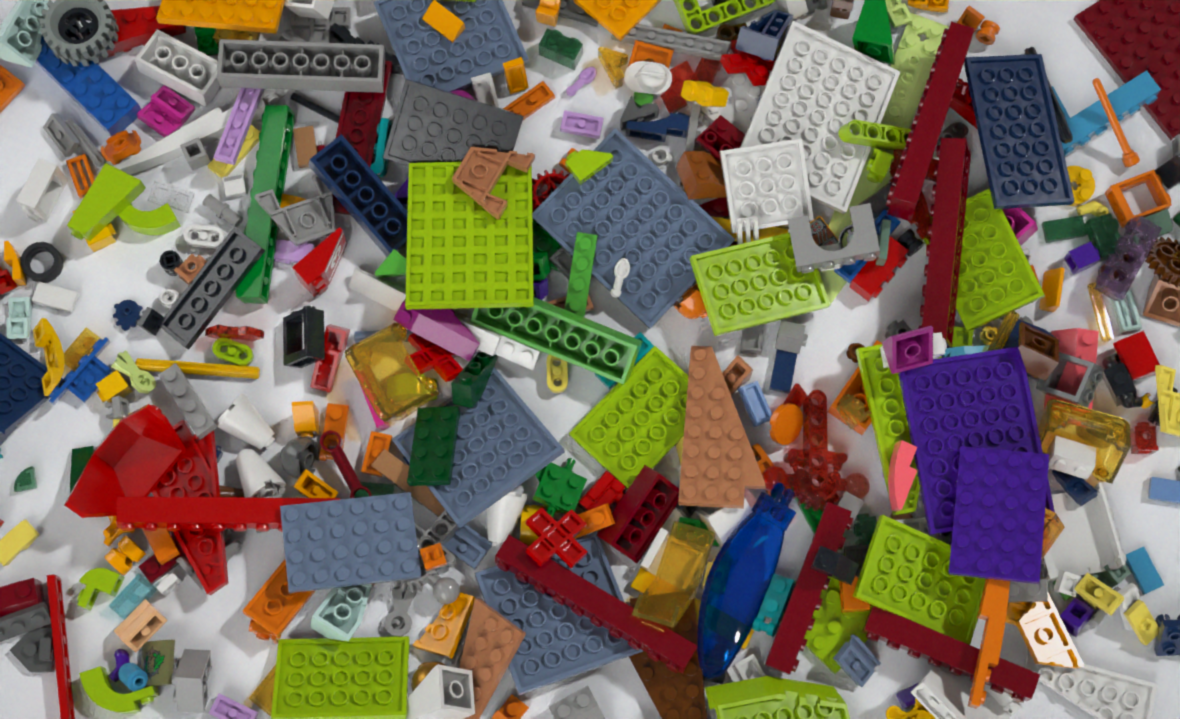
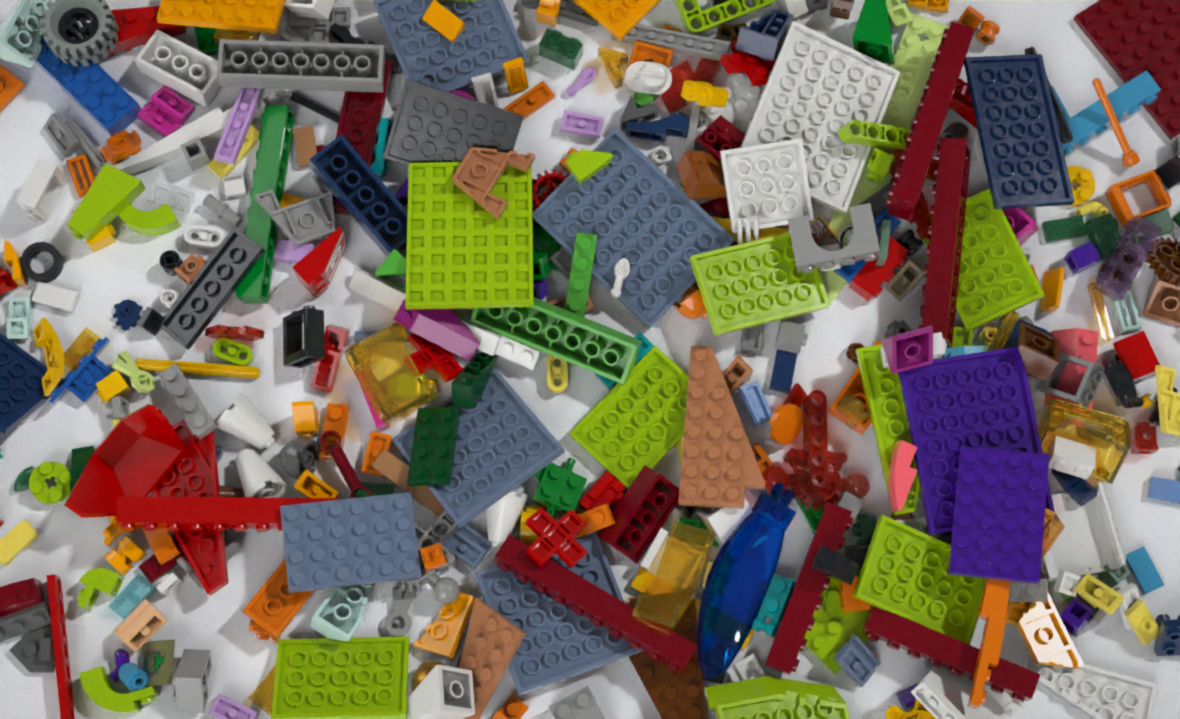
(38, 483): none -> lime plate
(905, 280): none -> dark tan slope

